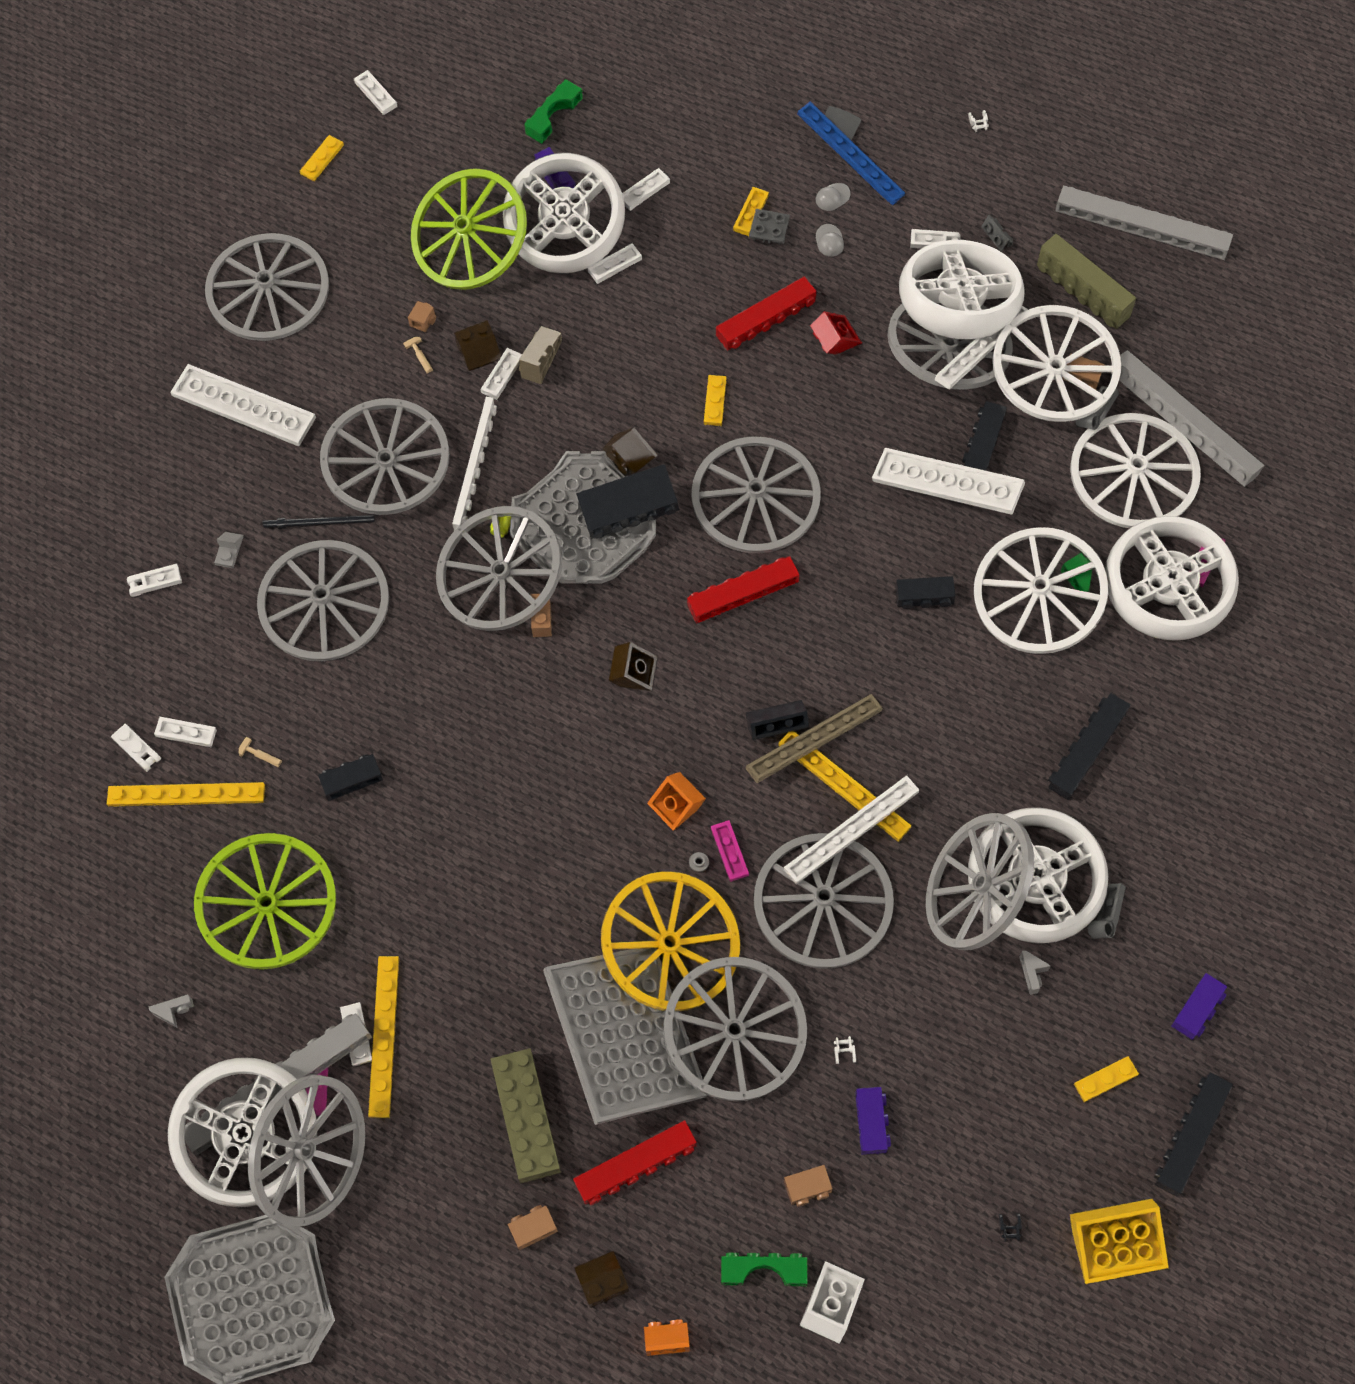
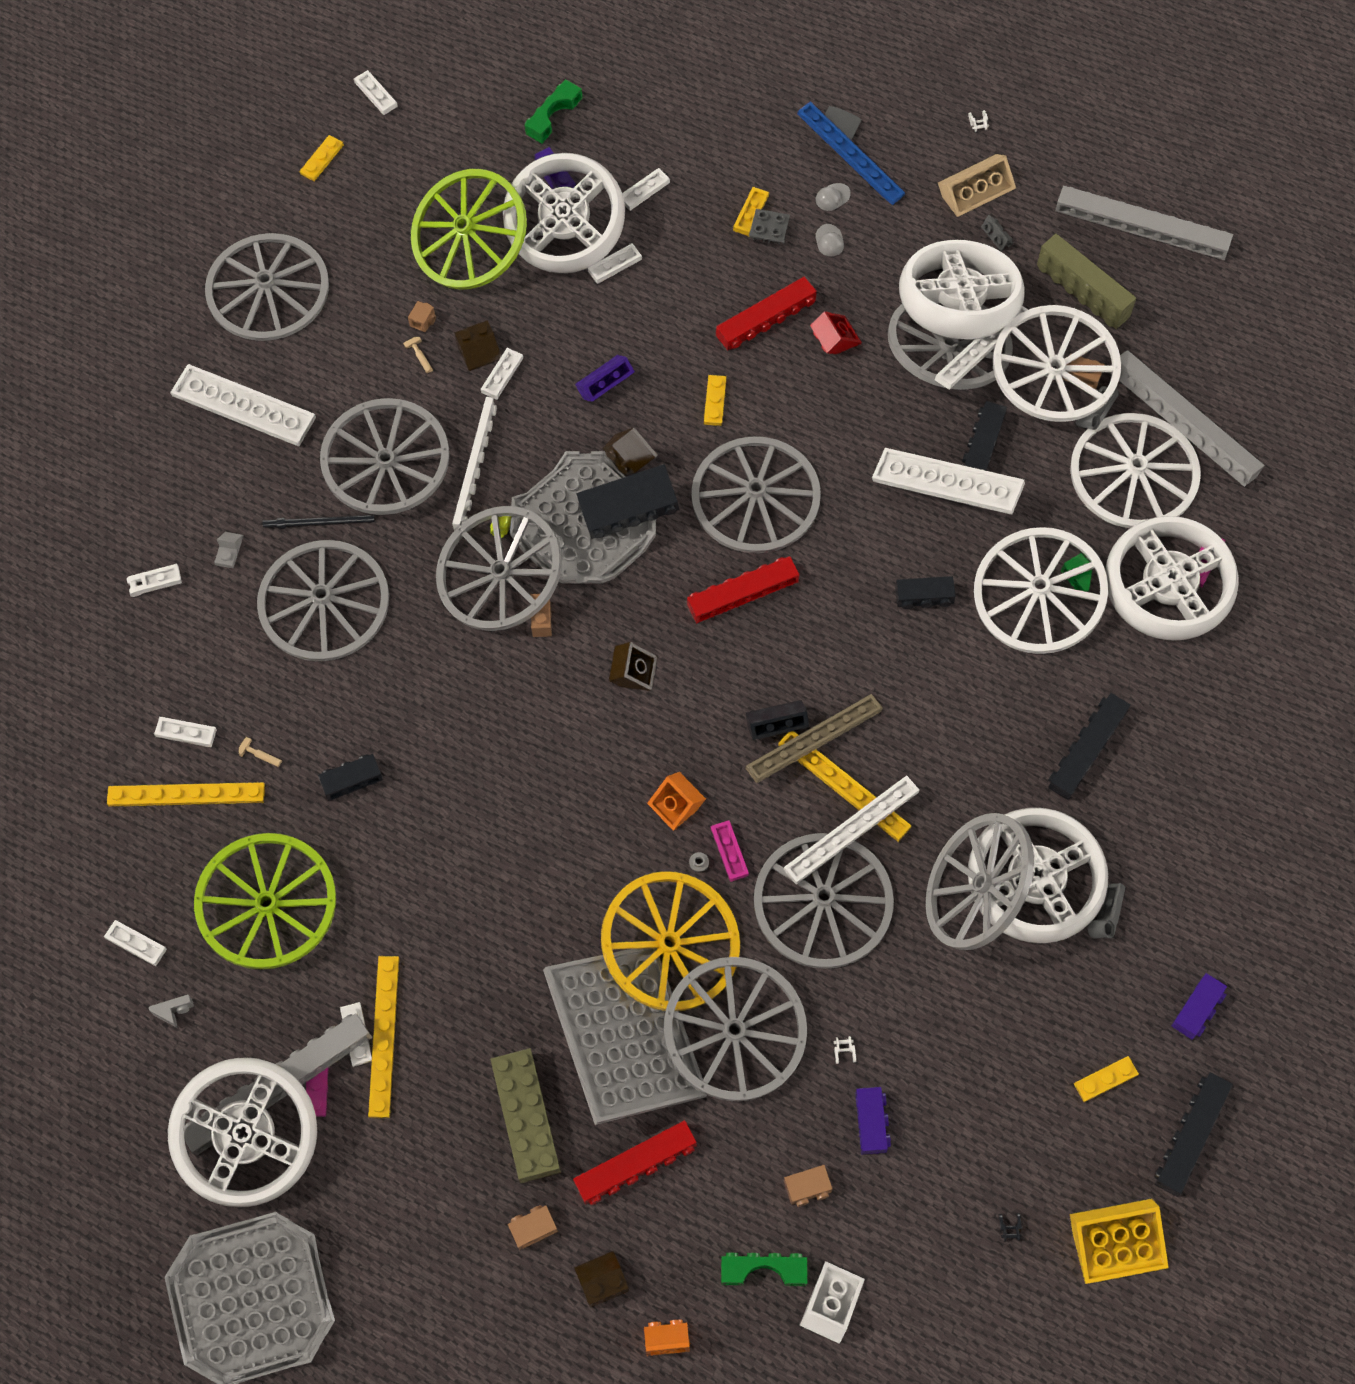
(135, 747): white plate -> none
(135, 943): none -> white plate
(302, 1148): light grey wheel -> none
(539, 354): dark tan wedge -> none
(604, 378): none -> dark purple brick
(923, 238): white plate -> none
(977, 184): none -> tan slope
(1031, 966): light grey slope -> none

